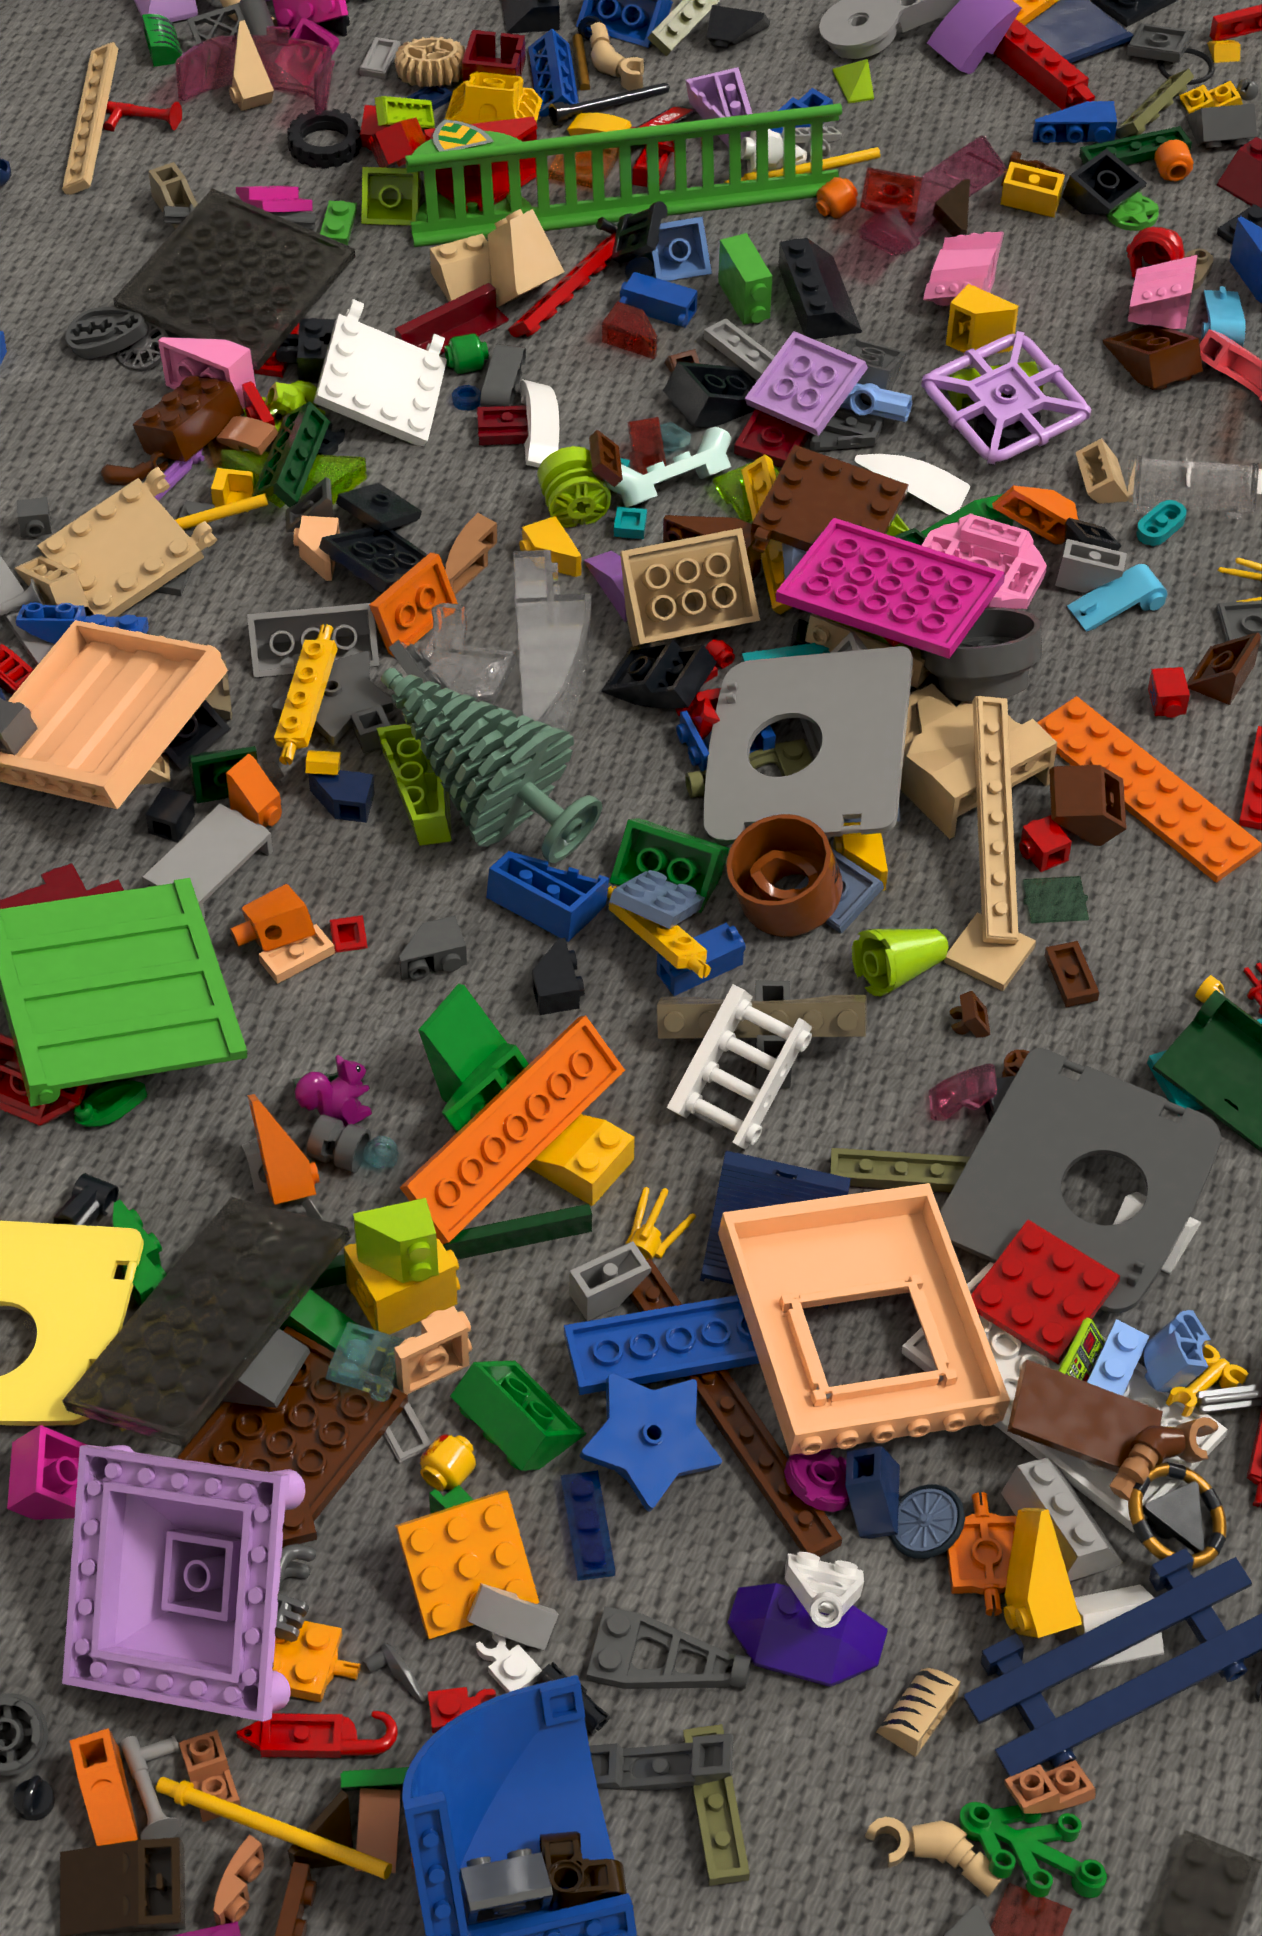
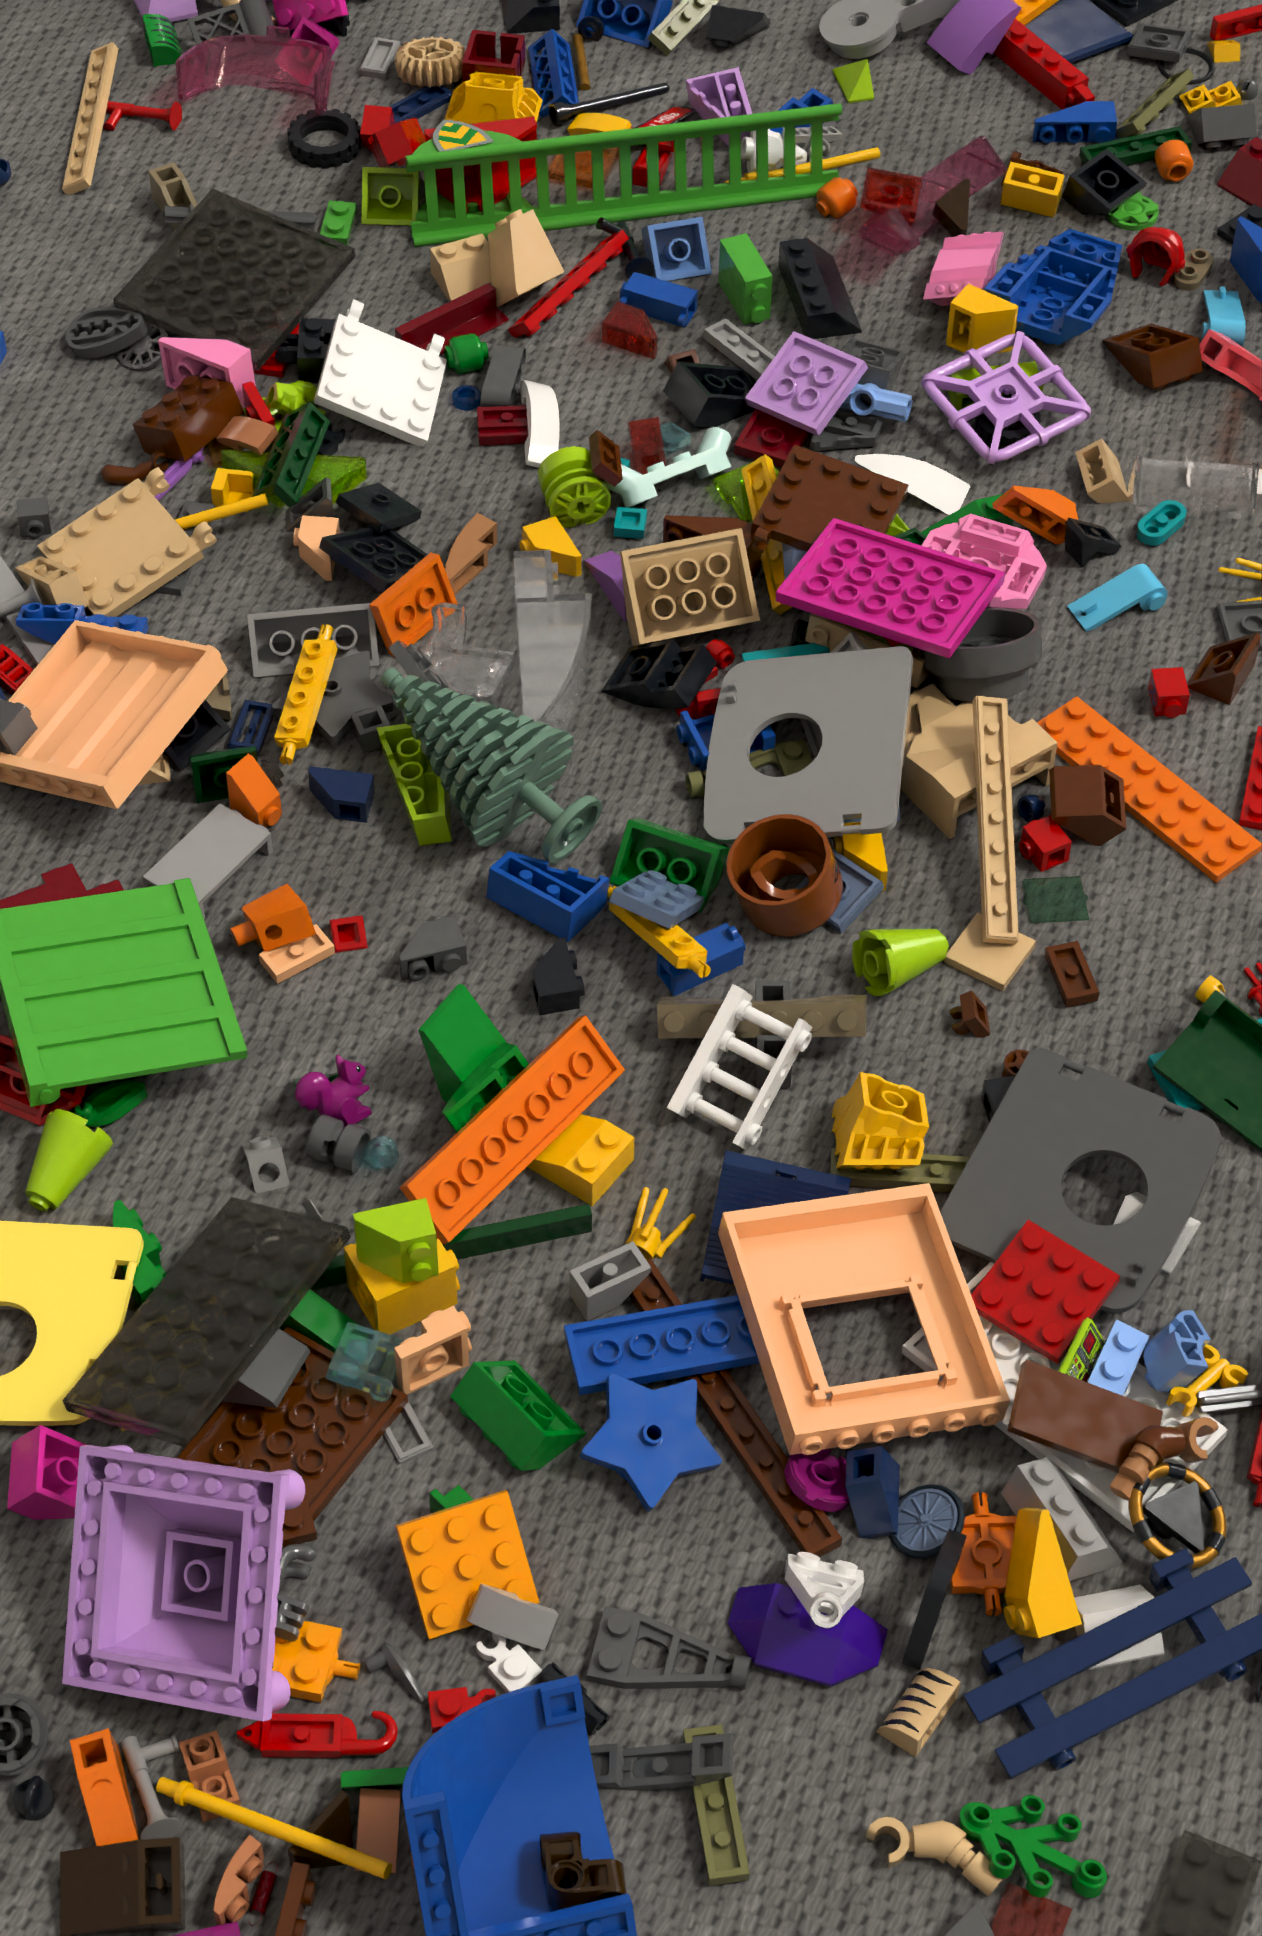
(64, 1158): none -> lime cone
(88, 1200): black piece -> none
(170, 814): black brick -> none
(249, 81): tan slope -> none
(263, 1892): none -> dark red piece
(264, 728): none -> dark blue tile
(274, 198): dark pink slope -> none
(284, 1163): orange slope -> none
(323, 762): yellow slope -> none
(396, 109): lime plate -> none
(447, 1462): yellow head -> none
(505, 1886): dark grey slope -> none
(587, 1525): clear blue plate -> none
(612, 63): tan piece -> none
(638, 232): black plate -> none
(704, 717): red slope -> none
(879, 1125): none -> yellow slope
(933, 1599): none -> black beam
(967, 1089): clear pink slope -> none
(1031, 804): none -> dark blue hinge
(1050, 1790): nougat slope -> none
(1060, 285): none -> blue wedge
(1088, 566): light grey slope -> none
(1163, 293): bright pink slope -> none

